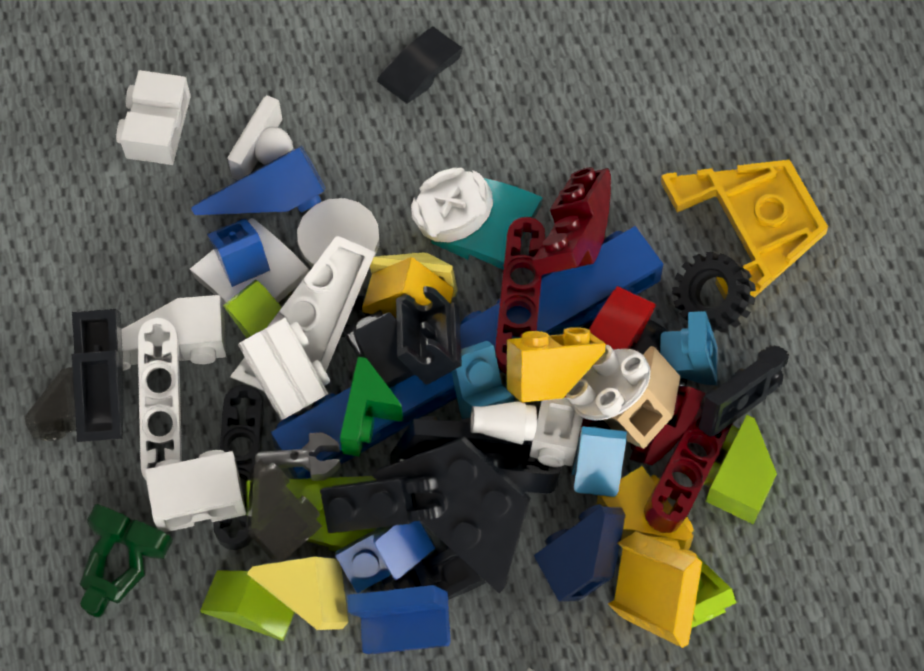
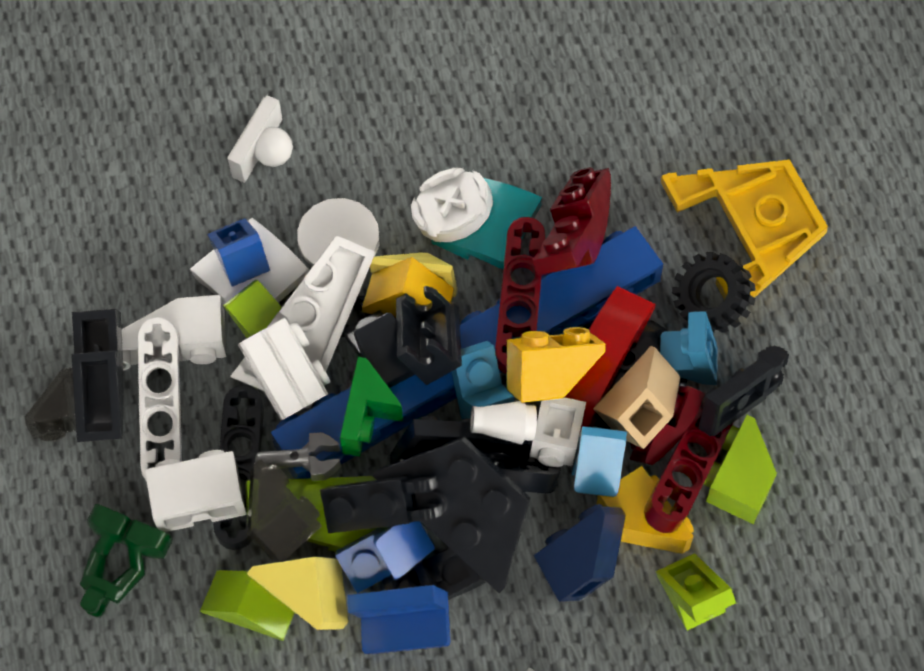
(155, 118): white brick -> none
(275, 187): blue slope -> none
(418, 64): black slope -> none
(610, 384): white dish -> none
(657, 586): yellow slope -> none

